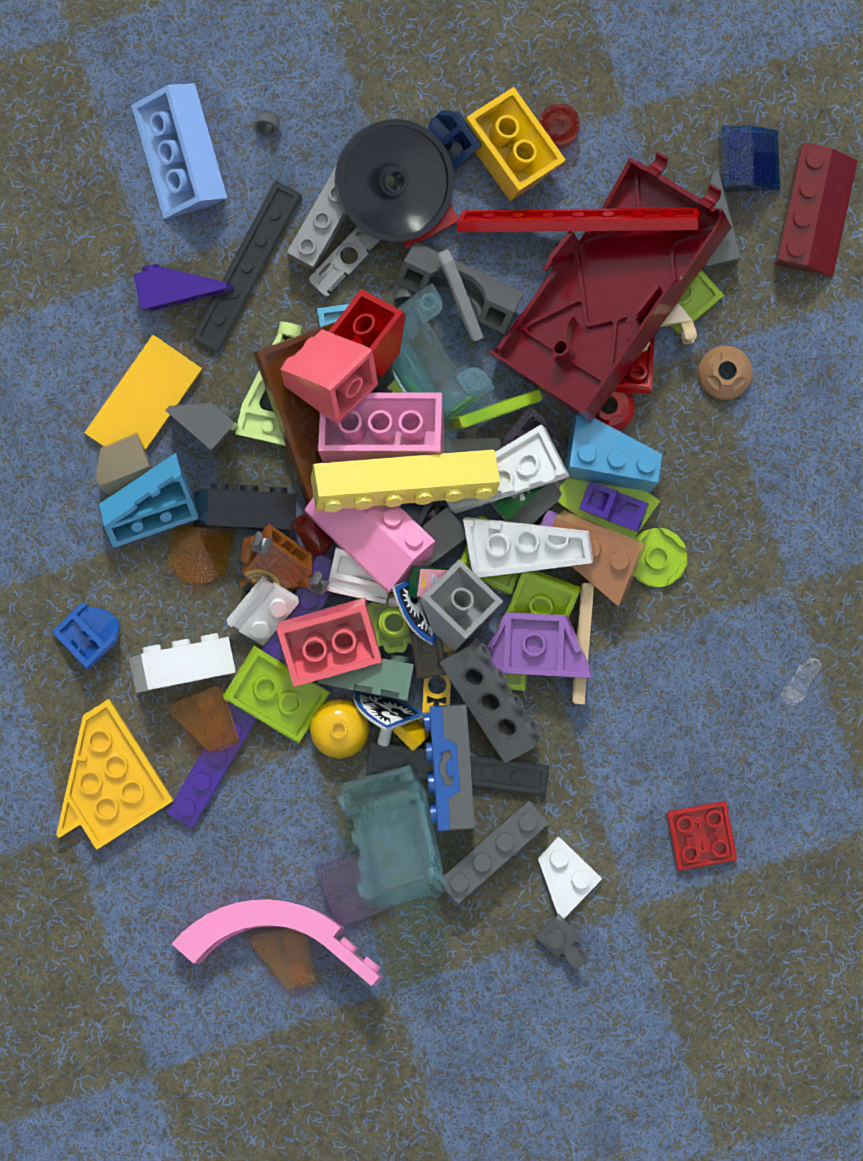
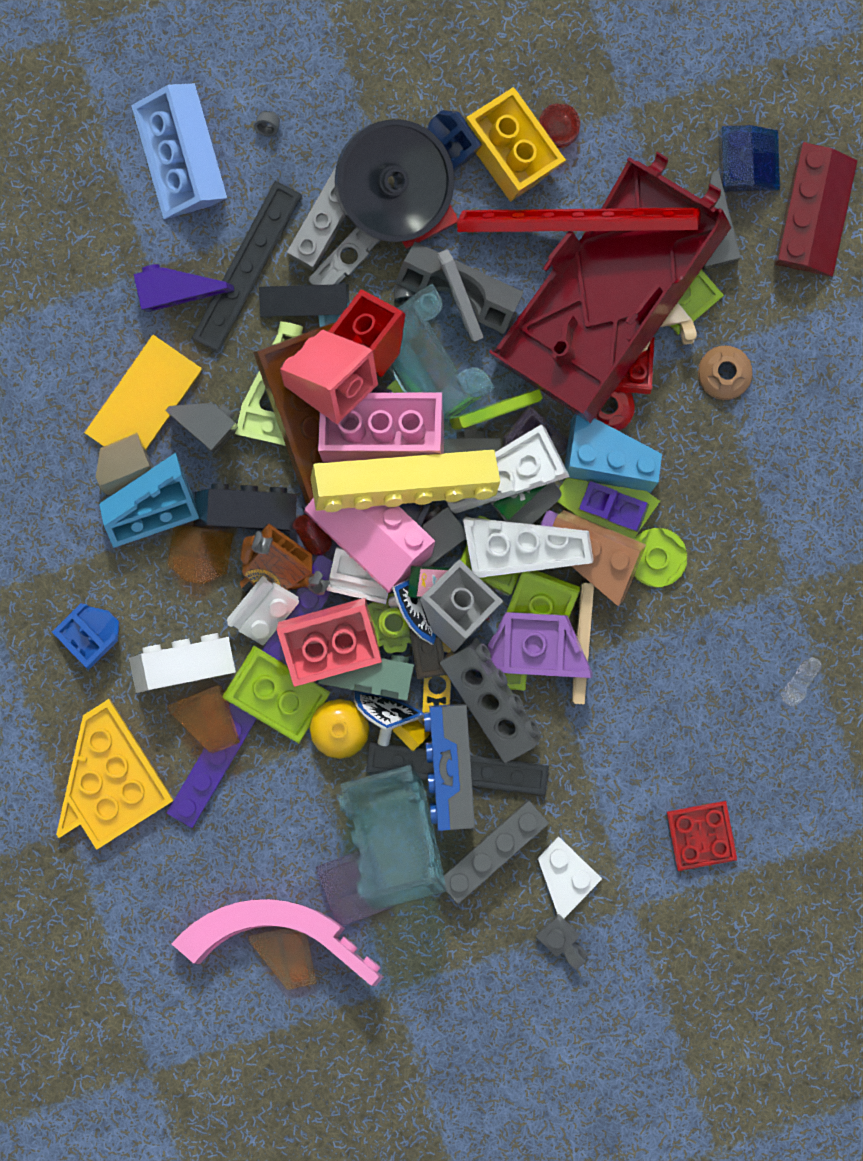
(303, 300): none -> black tile

